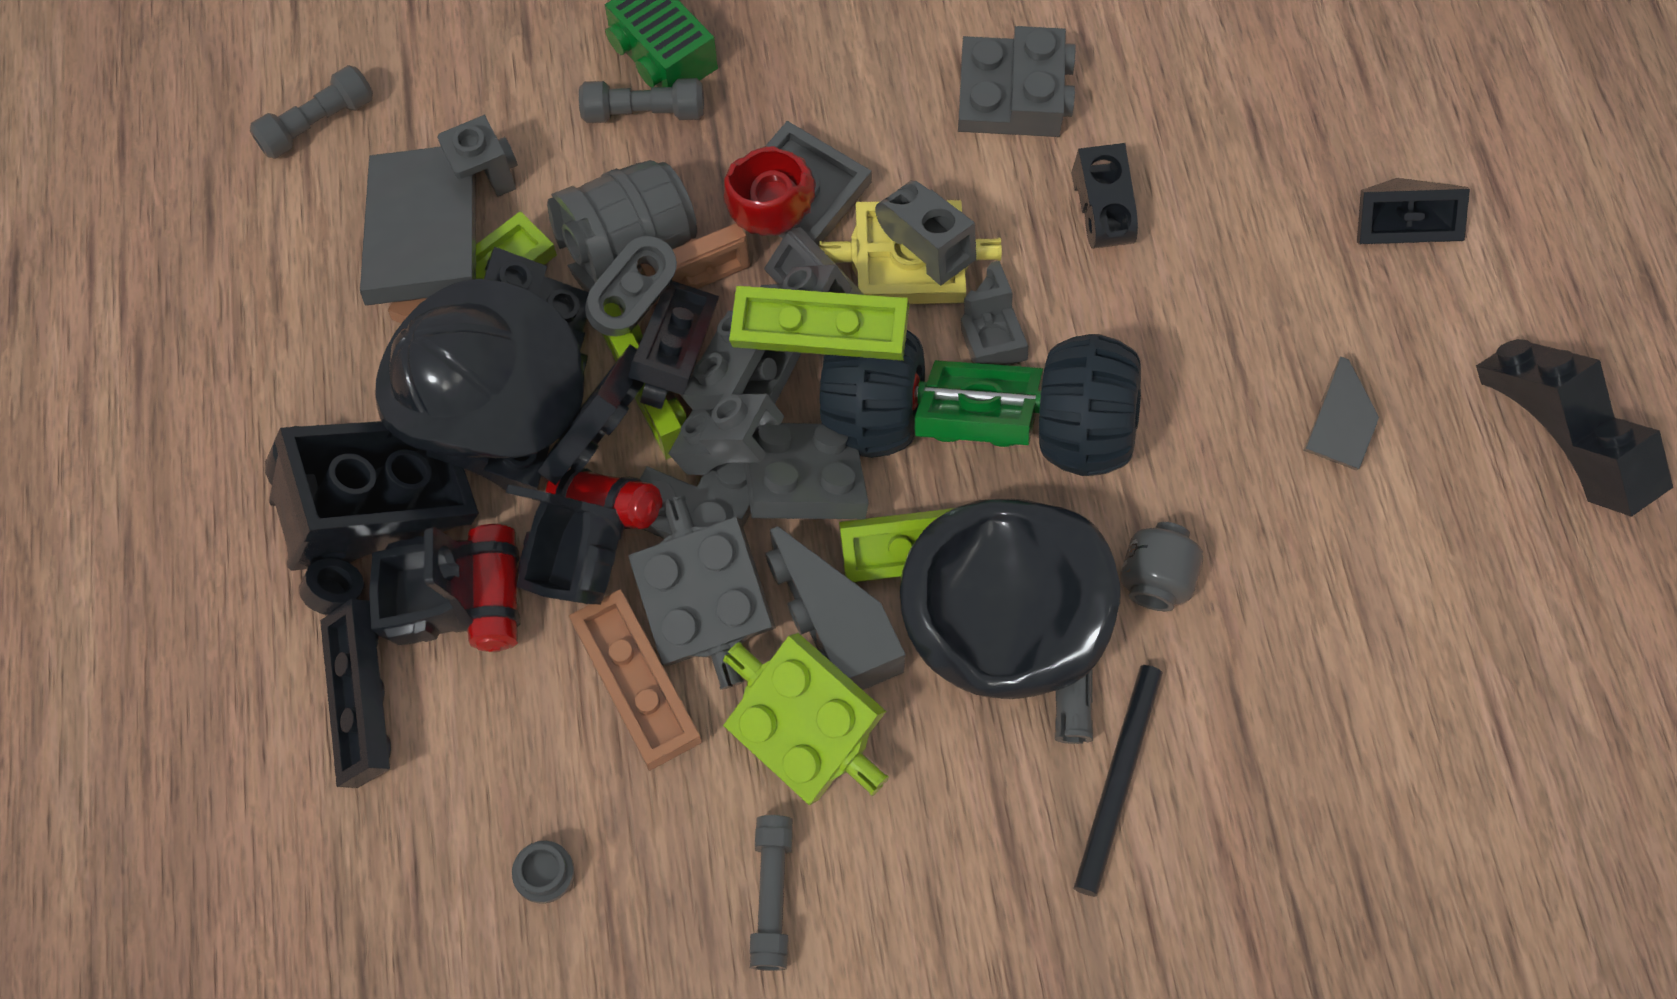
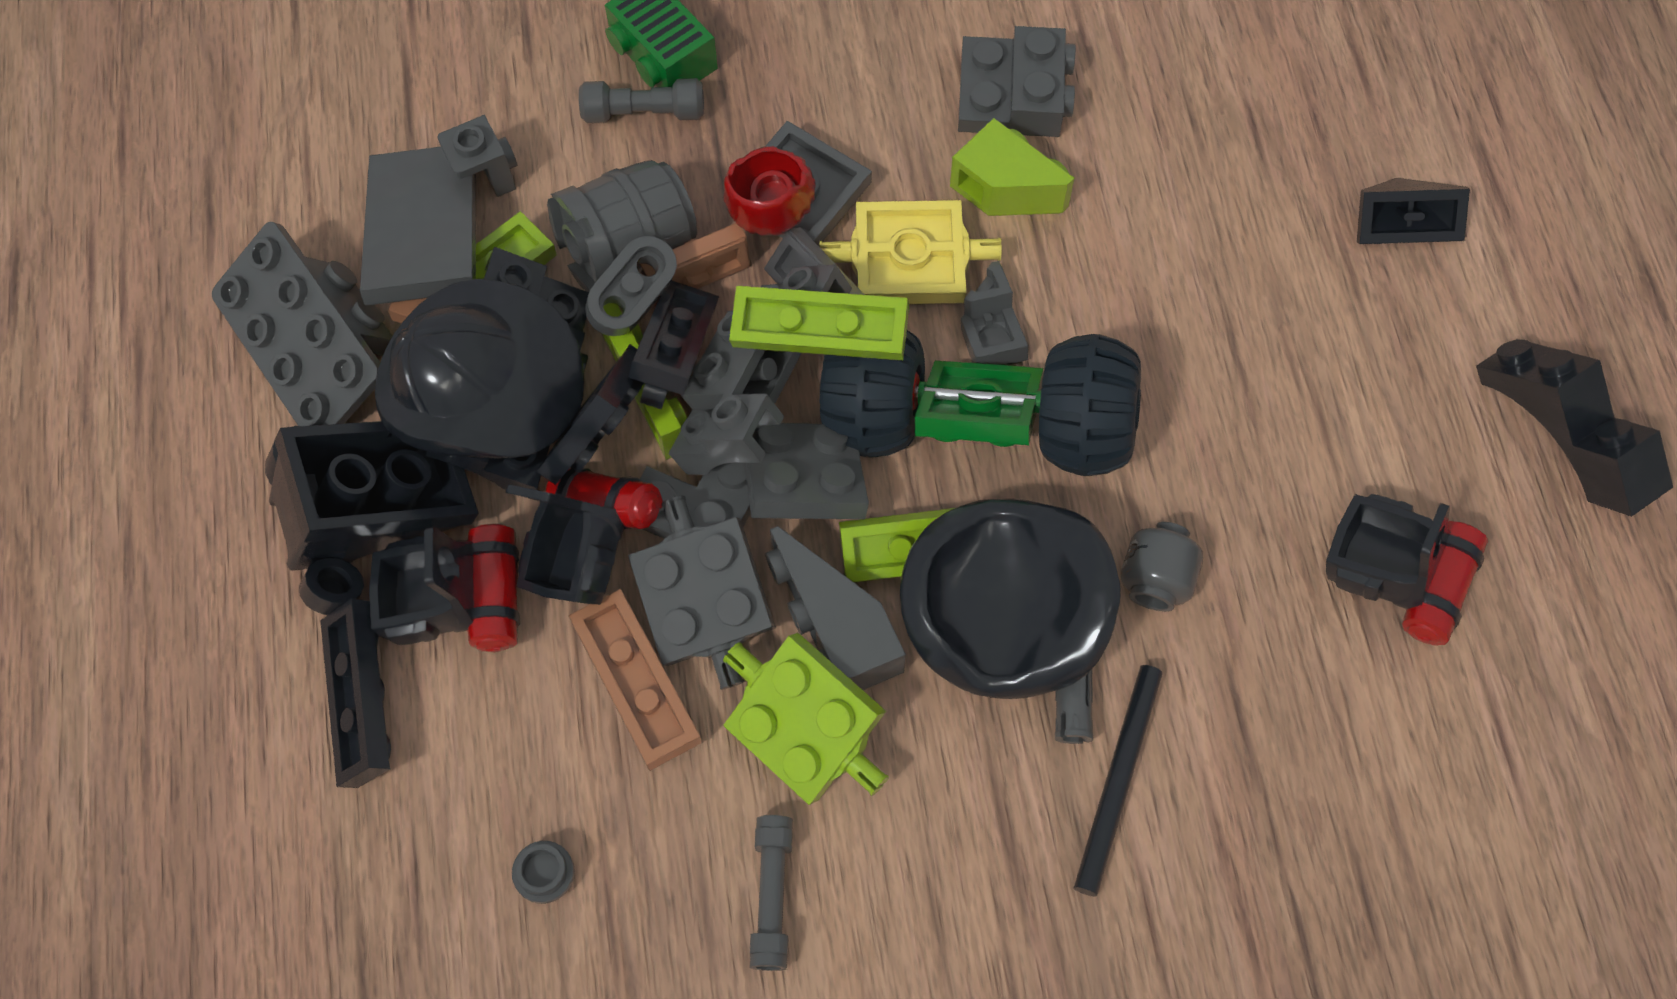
(303, 327): none -> dark grey bracket
(346, 90): dark grey piece -> none
(929, 229): dark grey leg -> none
(1008, 175): none -> lime slope
(1106, 195): black leg -> none
(1344, 419): dark grey slope -> none
(1407, 560): none -> black piece

